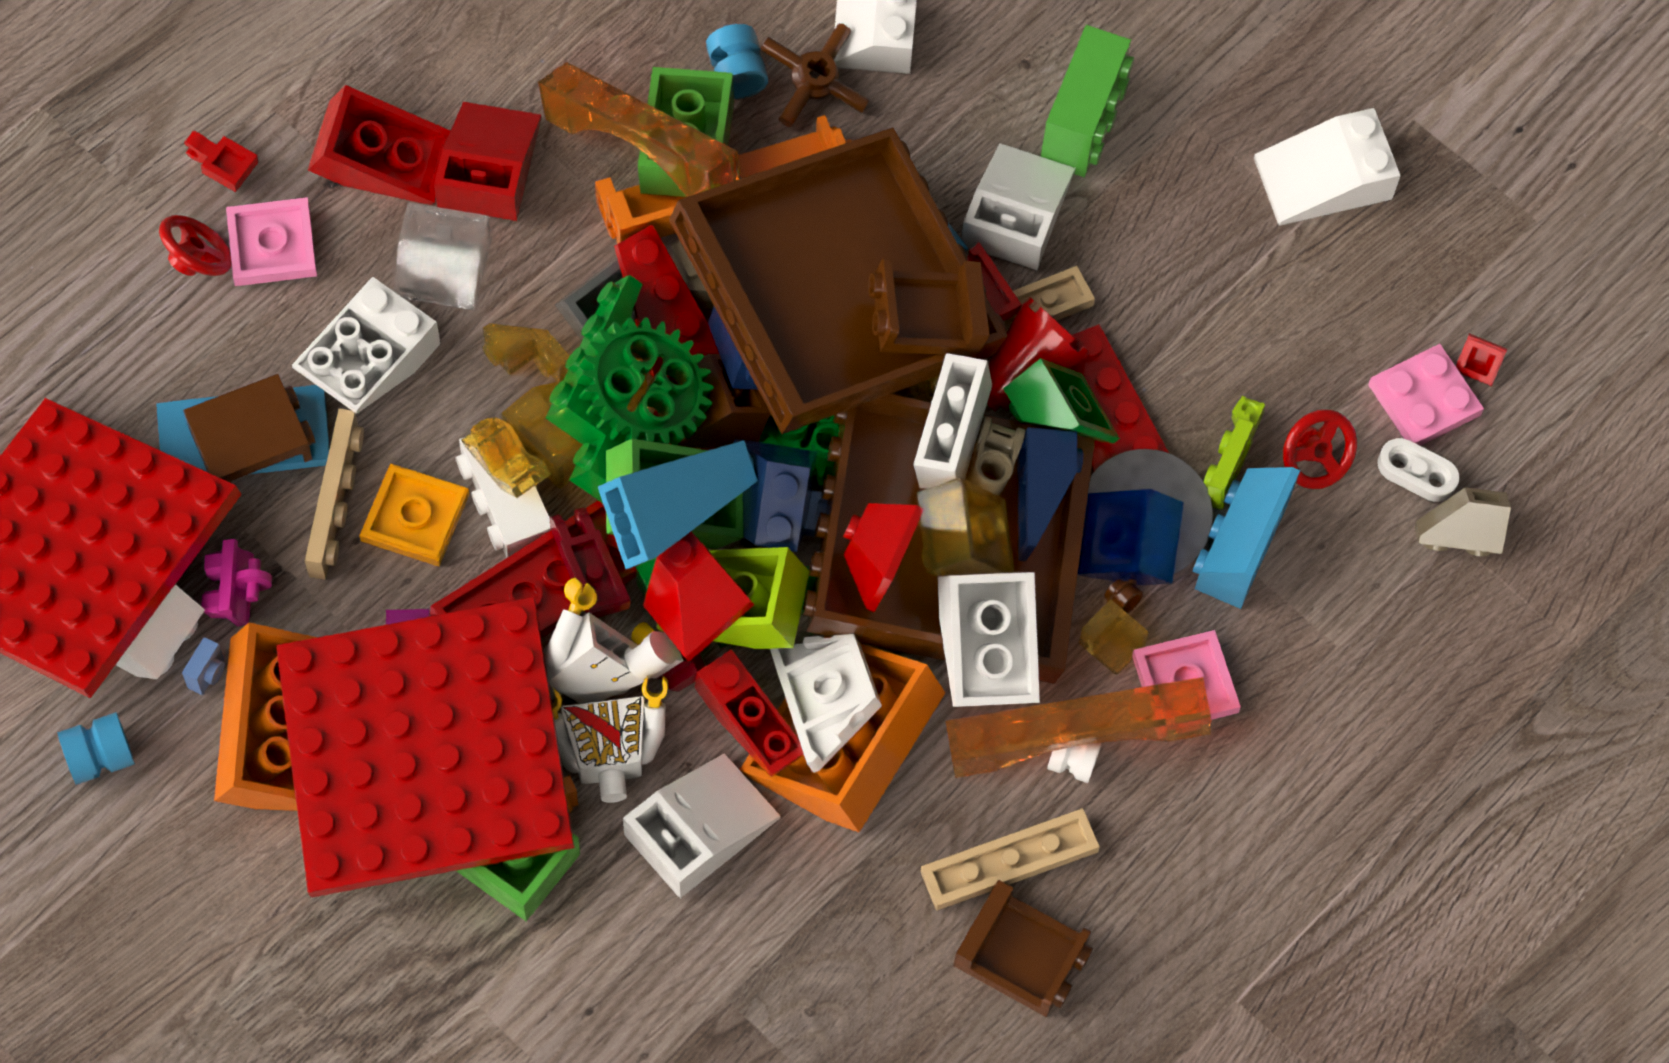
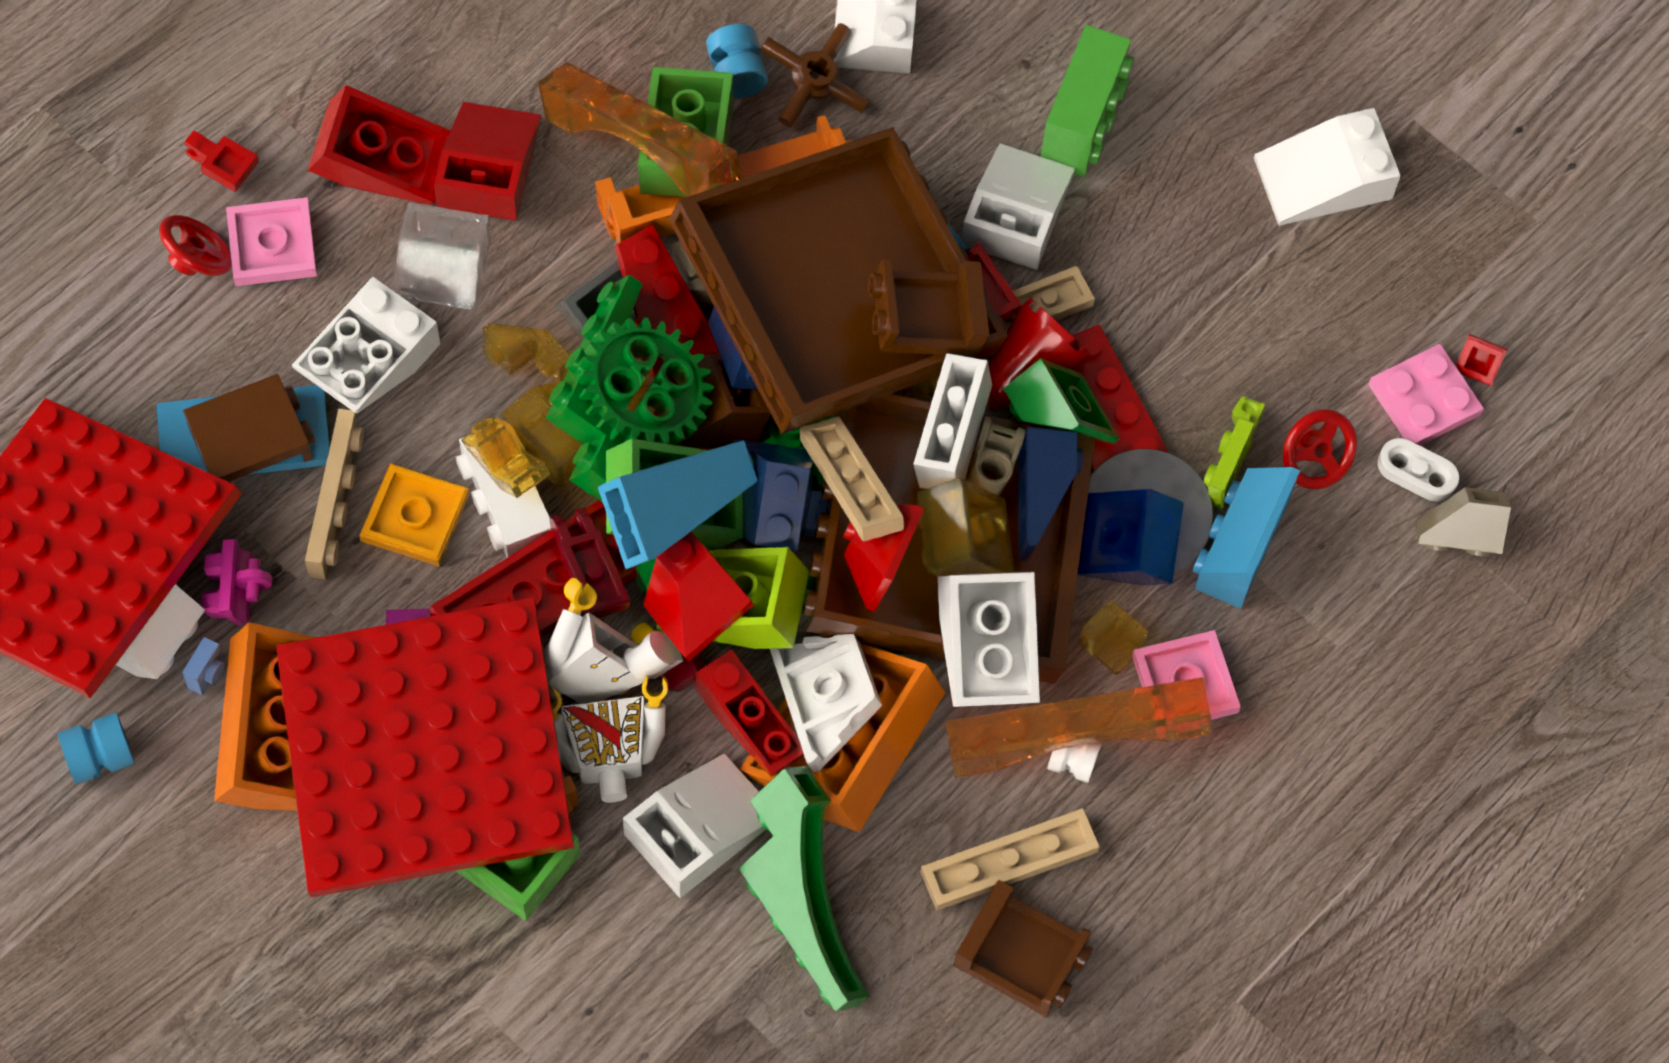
(792, 883): none -> arch
(851, 479): none -> tan plate
(1124, 594): reddish brown plate -> none

